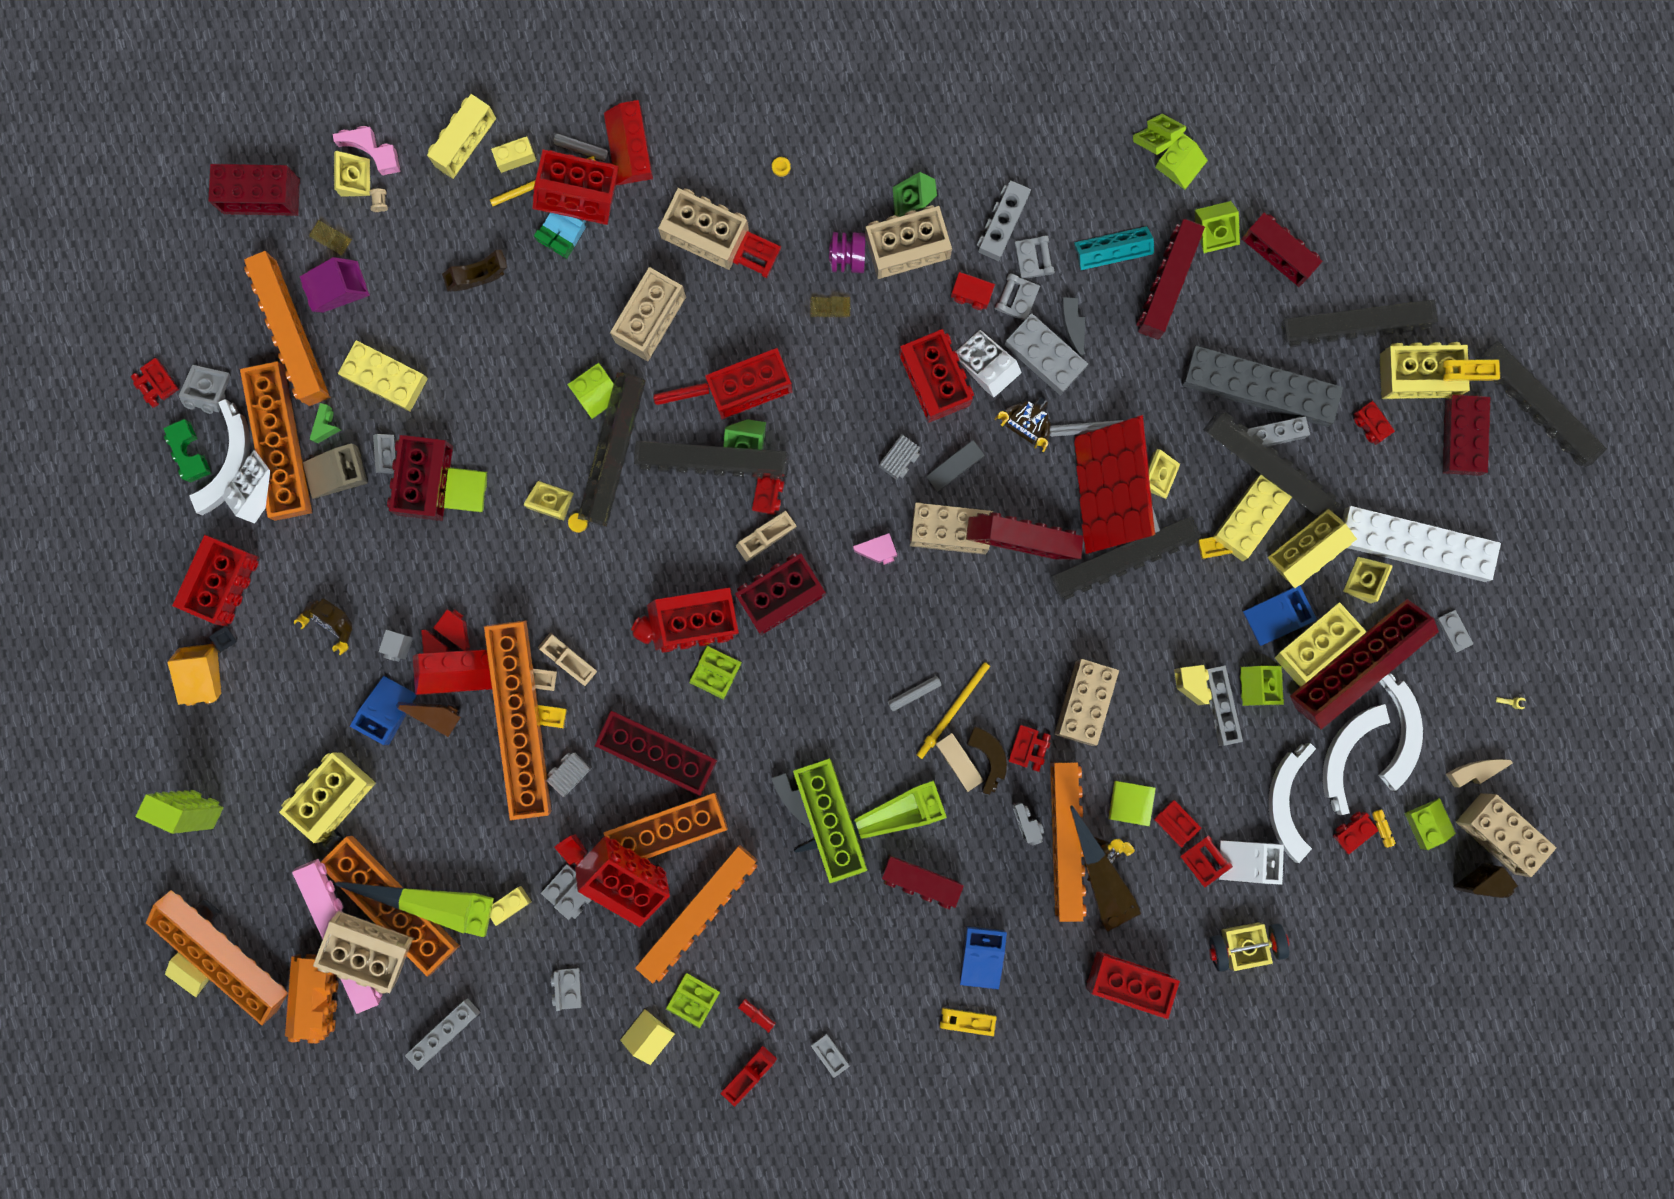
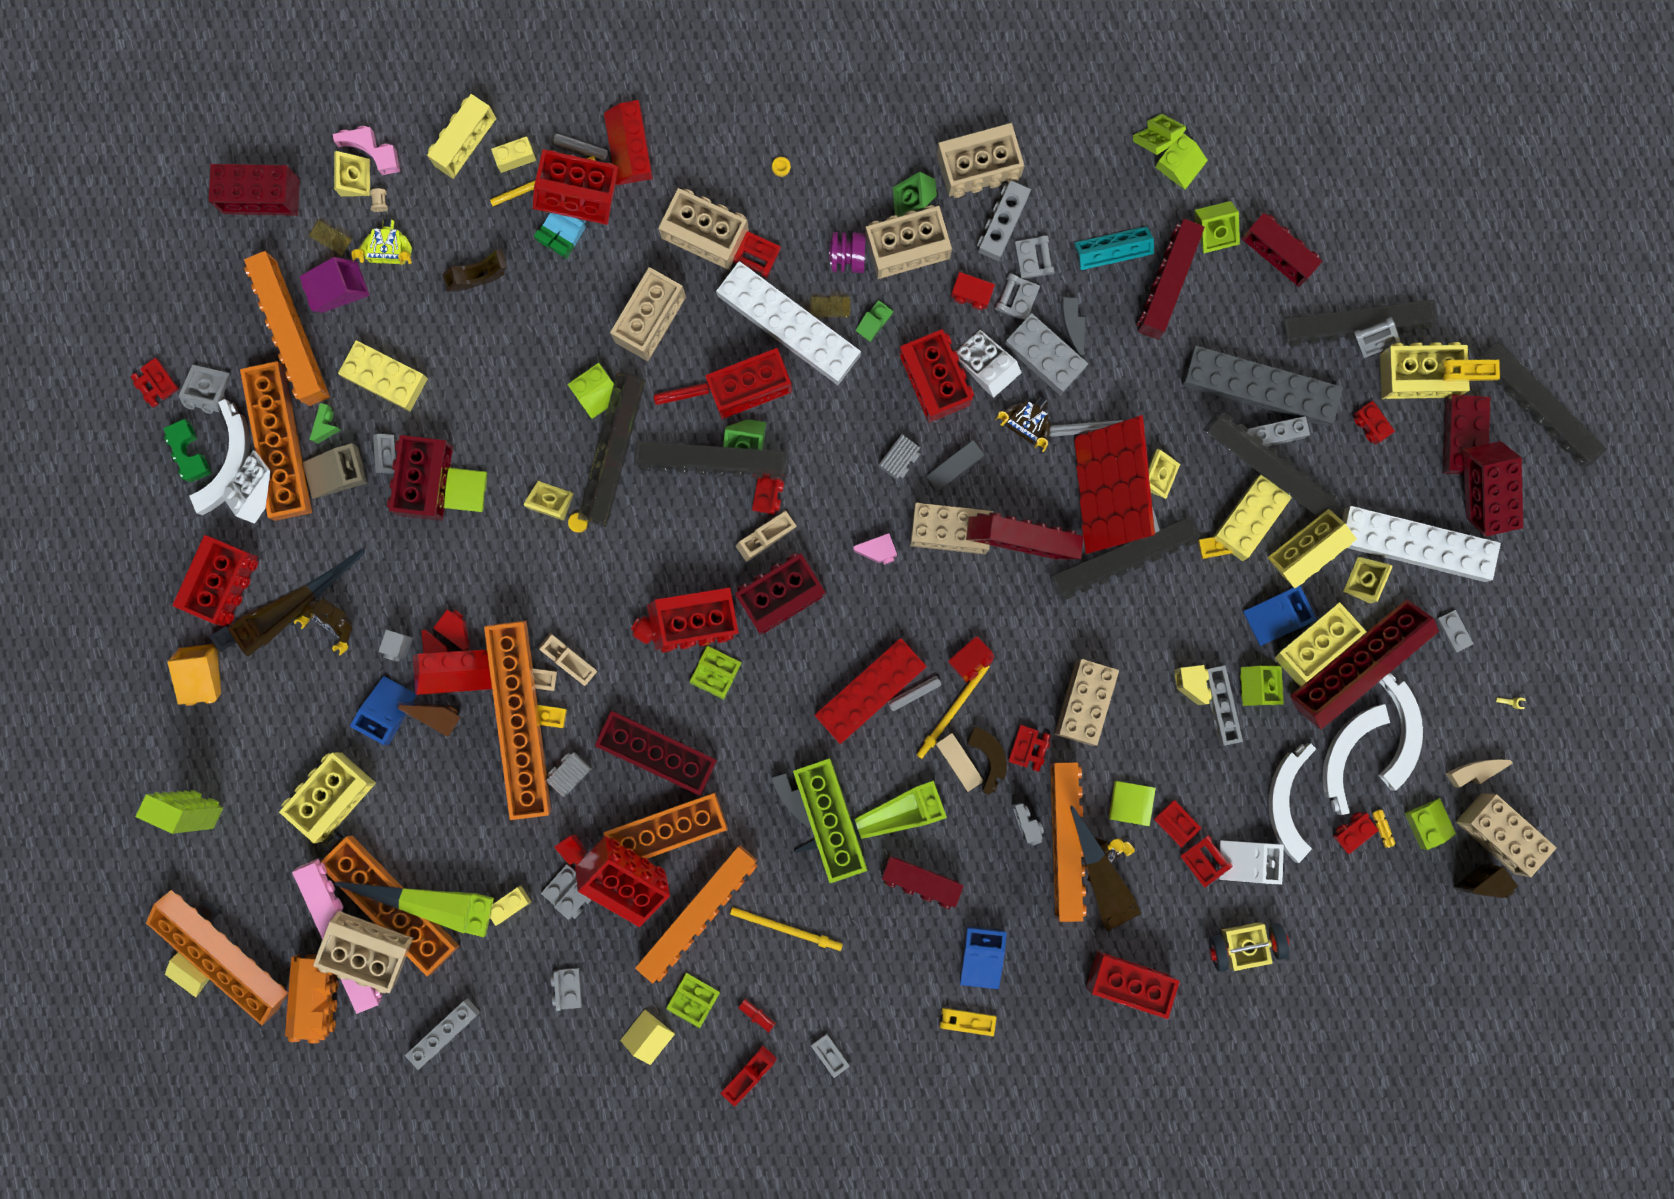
(267, 622): none -> dark brown plate
(384, 246): none -> torso
(788, 323): none -> white brick
(822, 940): none -> yellow bar
(870, 691): none -> red brick
(874, 321): none -> bright green slope
(971, 659): none -> red brick
(980, 160): none -> tan brick
(1377, 342): none -> light grey plate
(1493, 488): none -> dark red brick

